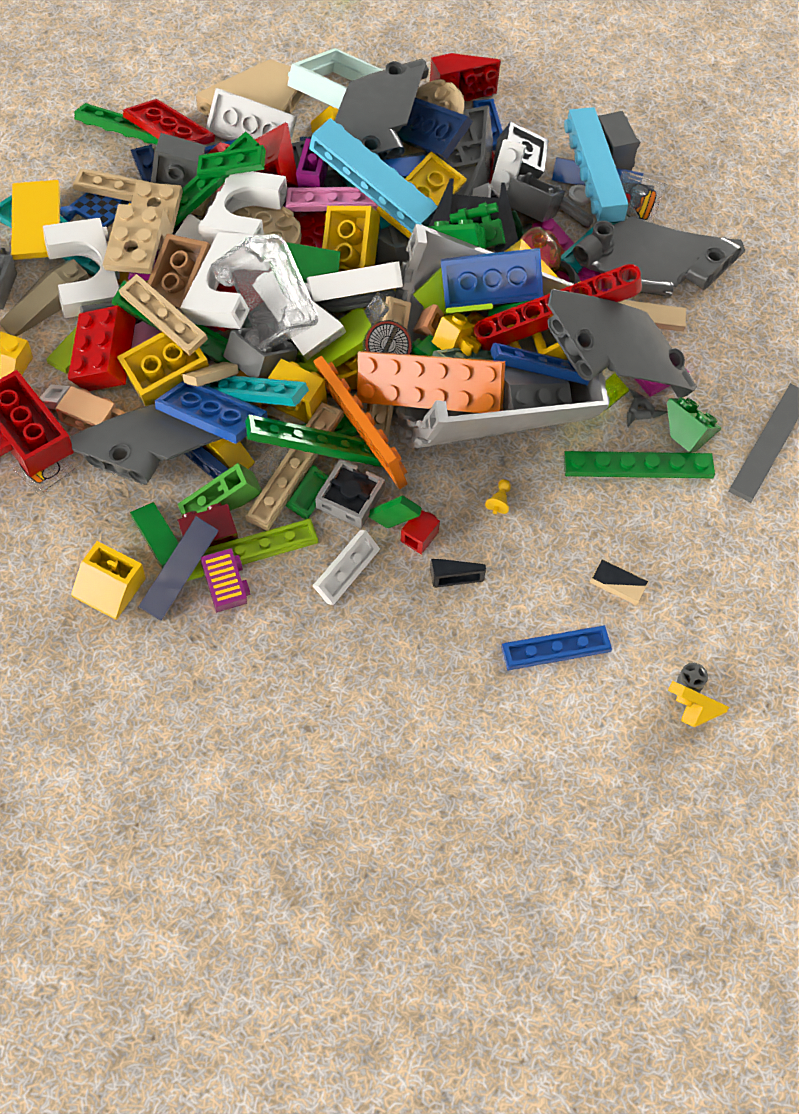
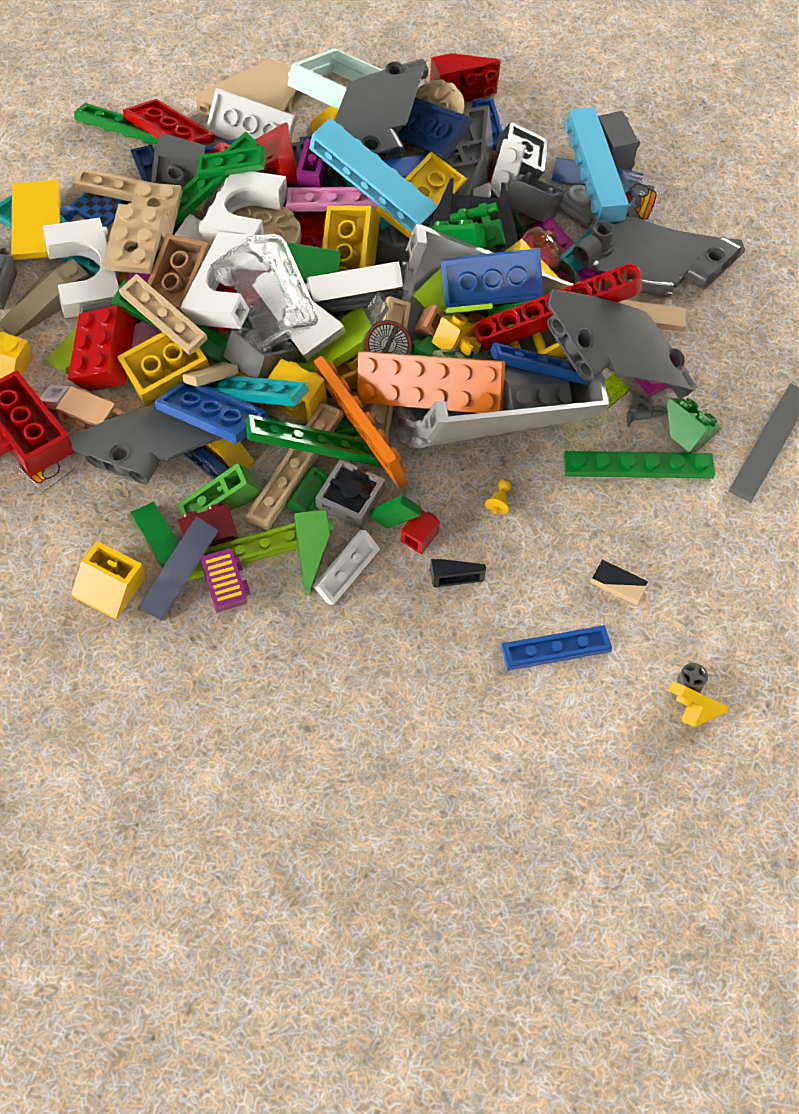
(312, 540): none -> bright green slope

